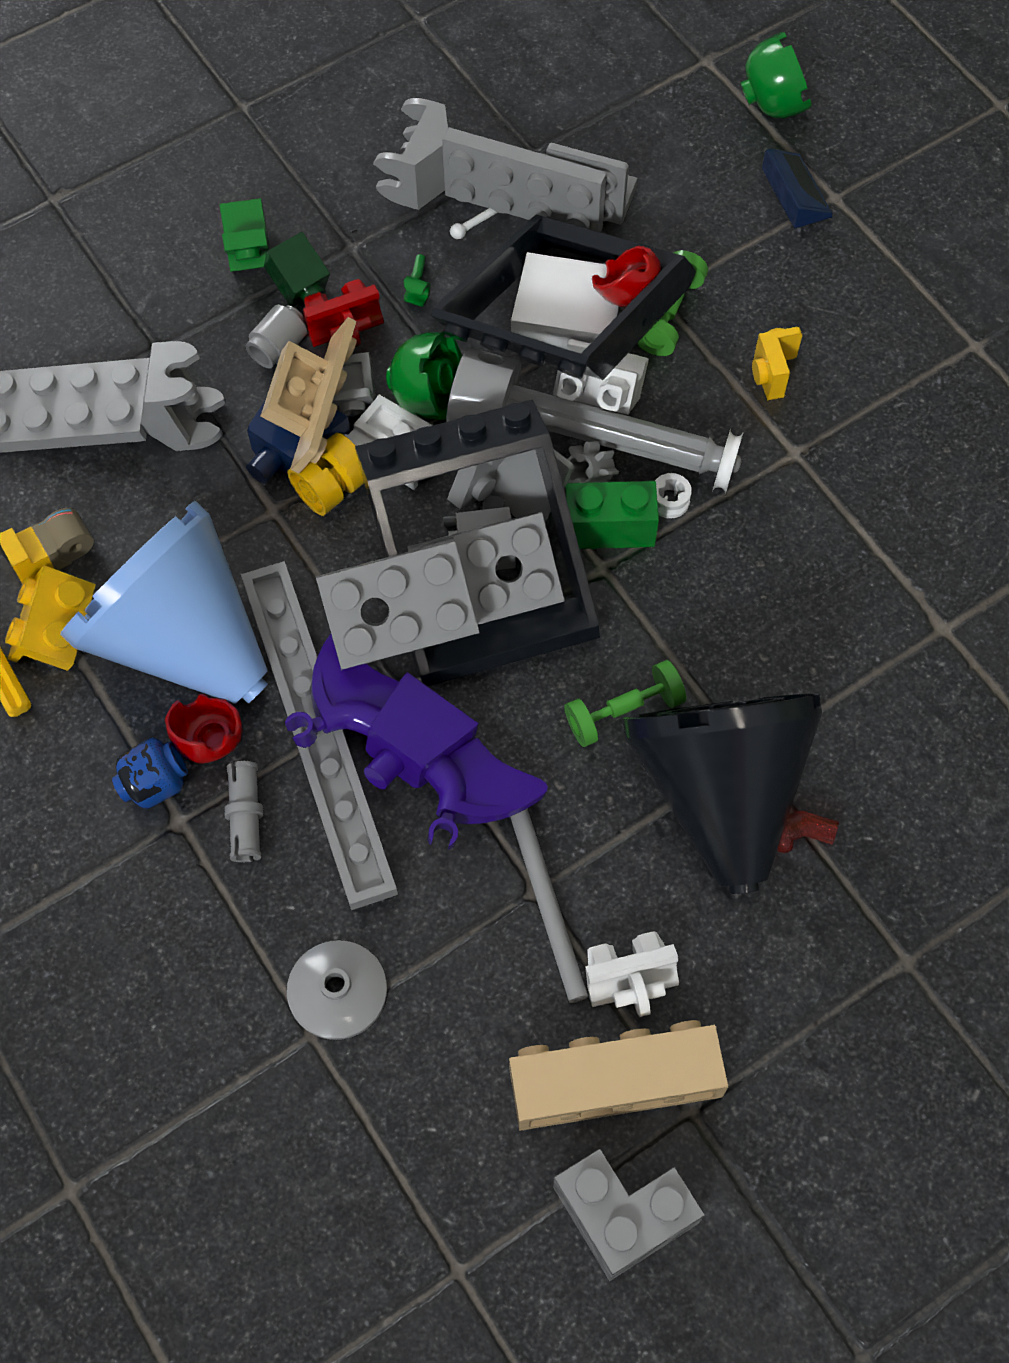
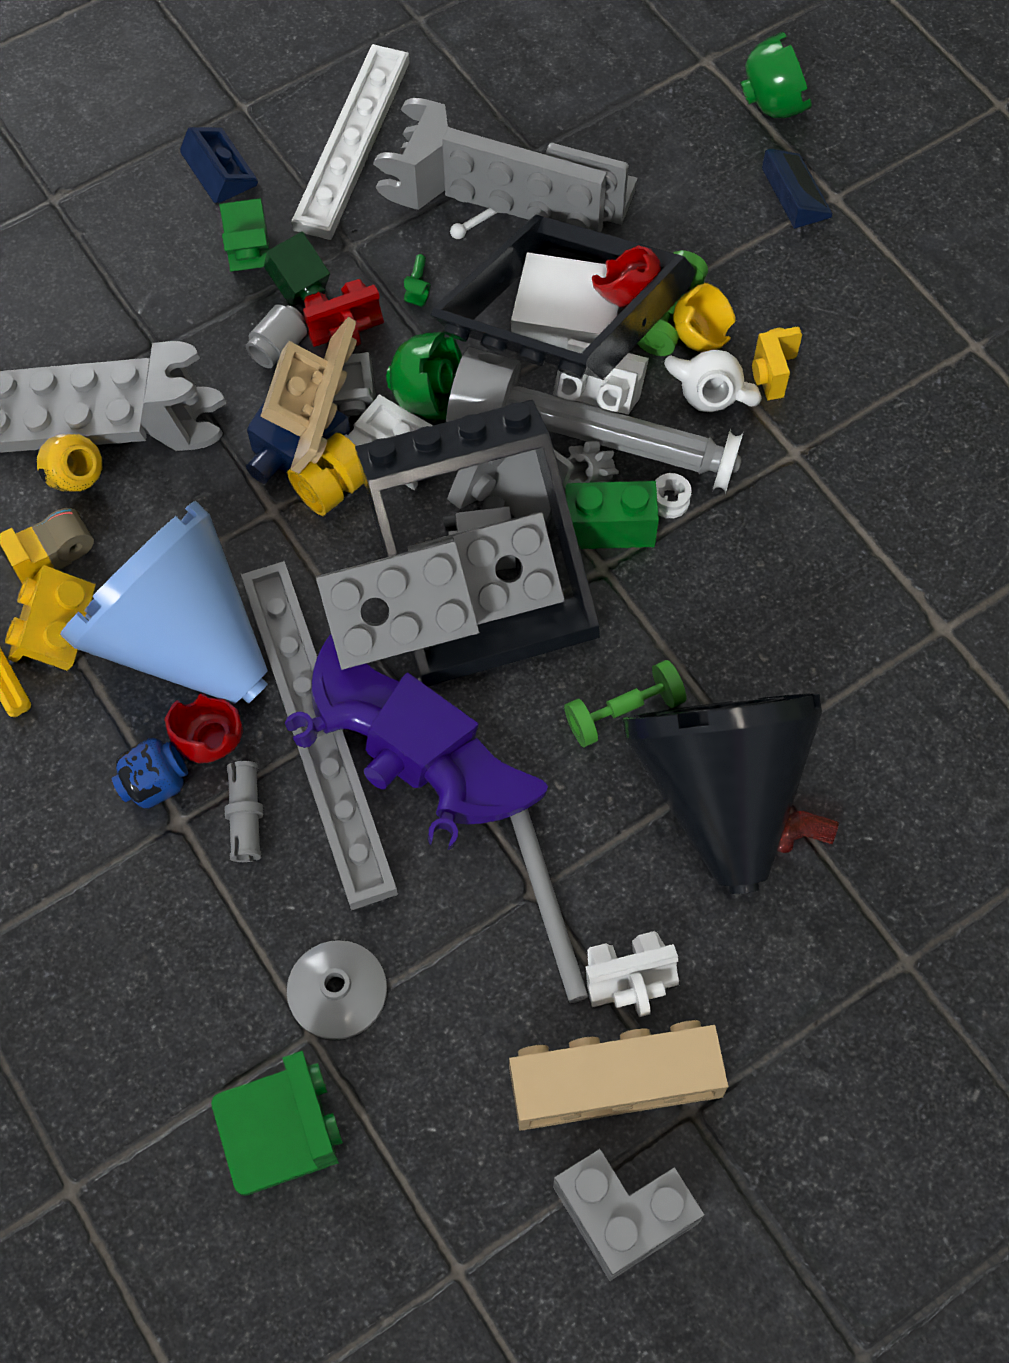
(69, 462): none -> yellow head
(216, 163): none -> dark blue slope
(276, 1127): none -> green bracket
(350, 142): none -> white tile
(703, 318): none -> yellow hair
(713, 381): none -> white piece

